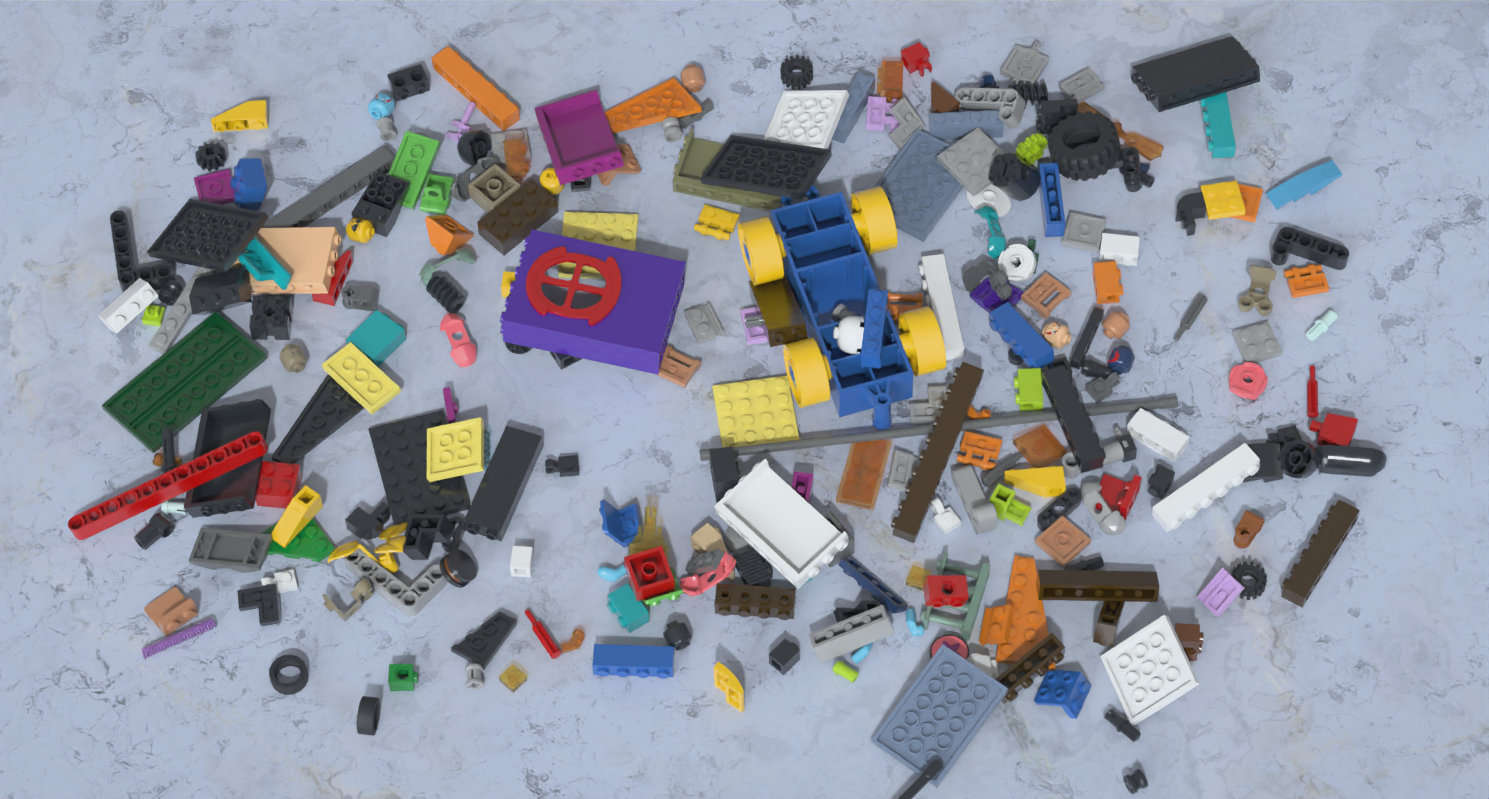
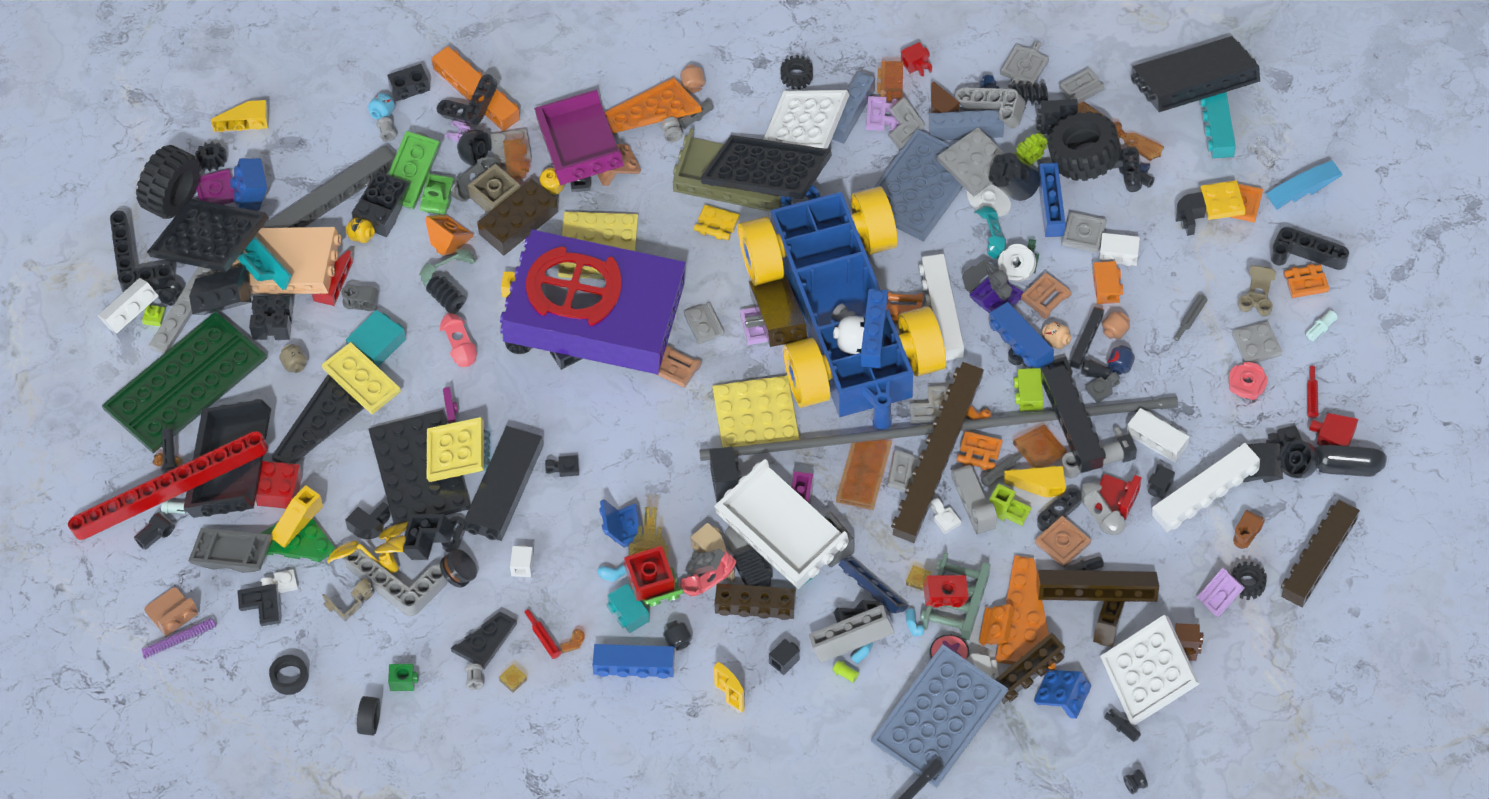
(168, 181): none -> black tyre
(470, 110): none -> black beam

